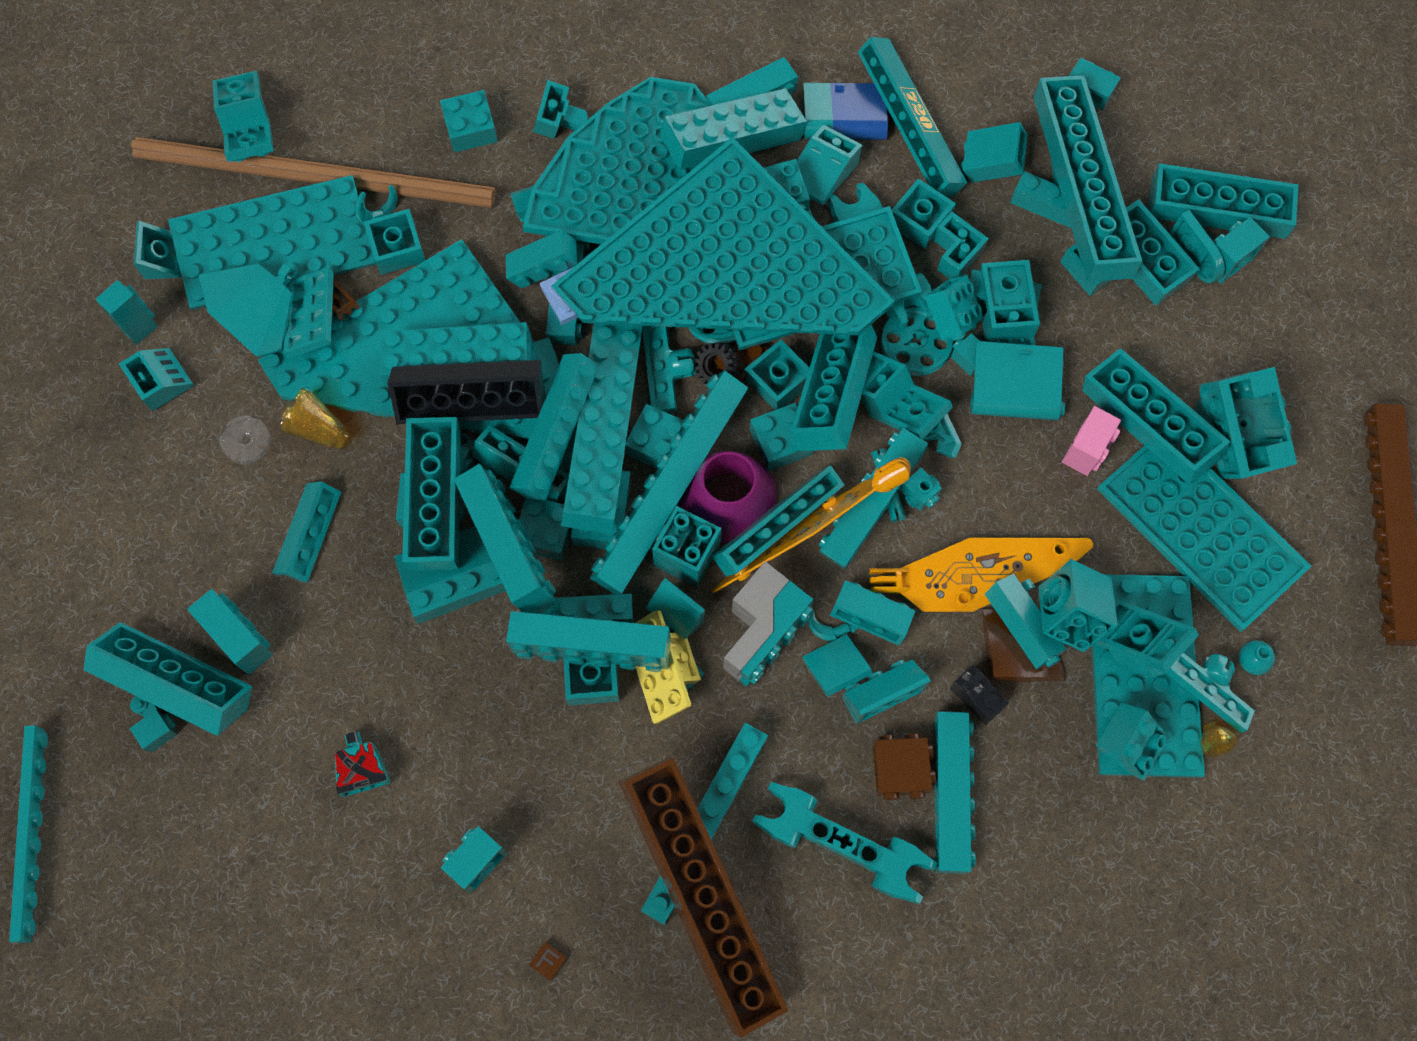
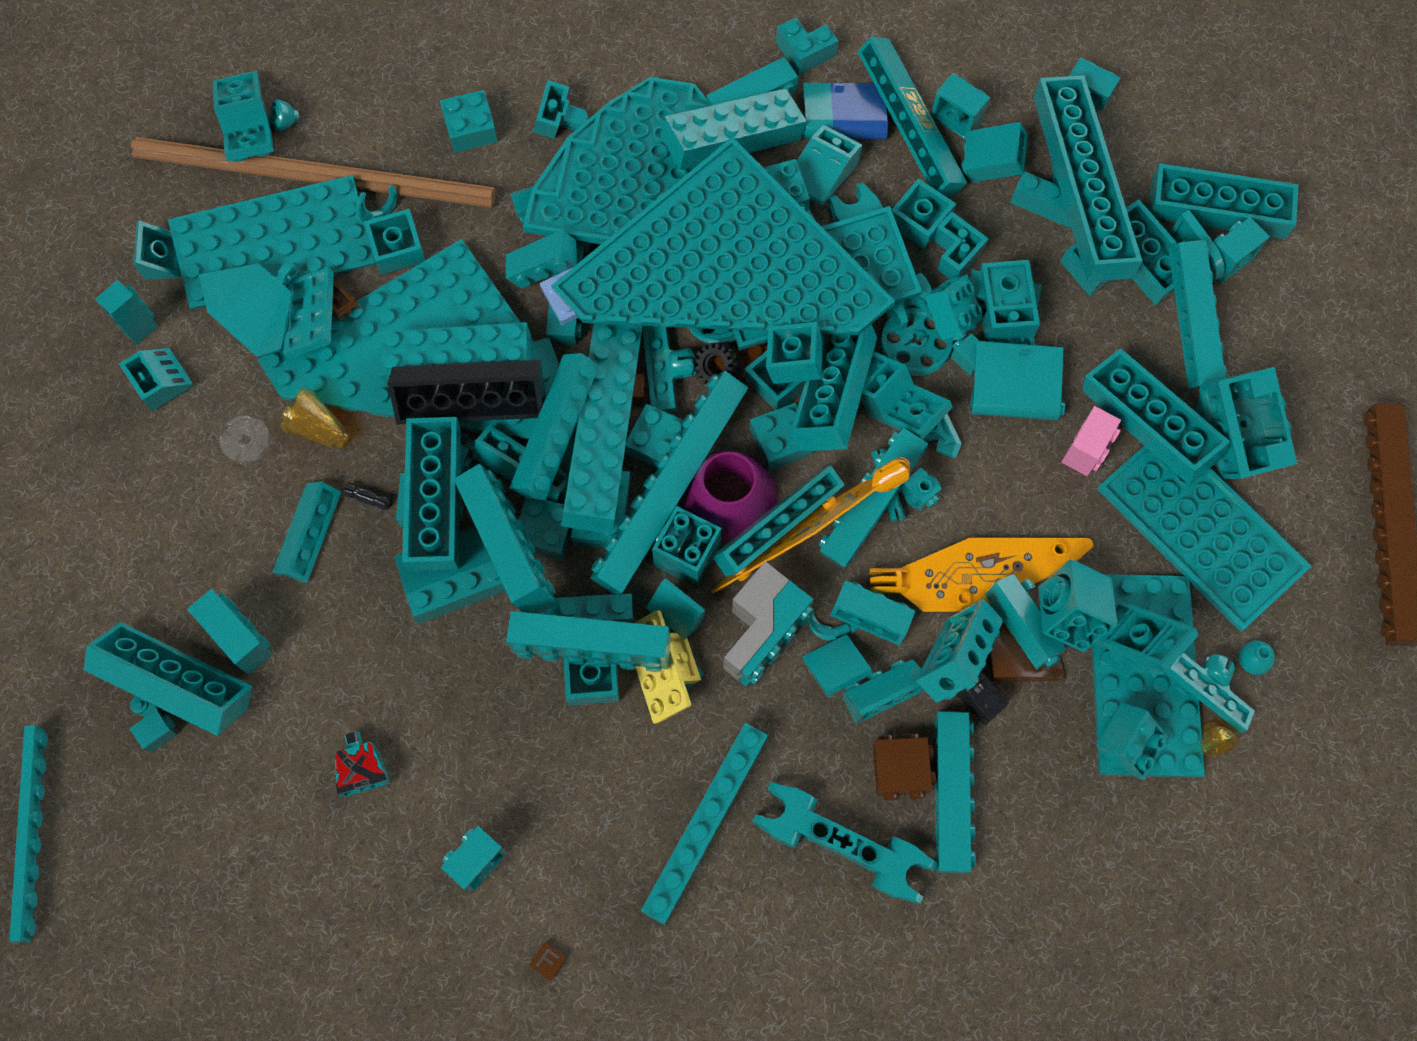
(282, 115): none -> teal brick
(367, 496): none -> black axle
(638, 390): none -> reddish brown tile
(703, 897): reddish brown brick -> none
(794, 352): none -> teal brick
(805, 49): none -> teal brick
(959, 106): none -> teal brick
(960, 651): none -> teal brick
(1197, 312): none -> teal brick

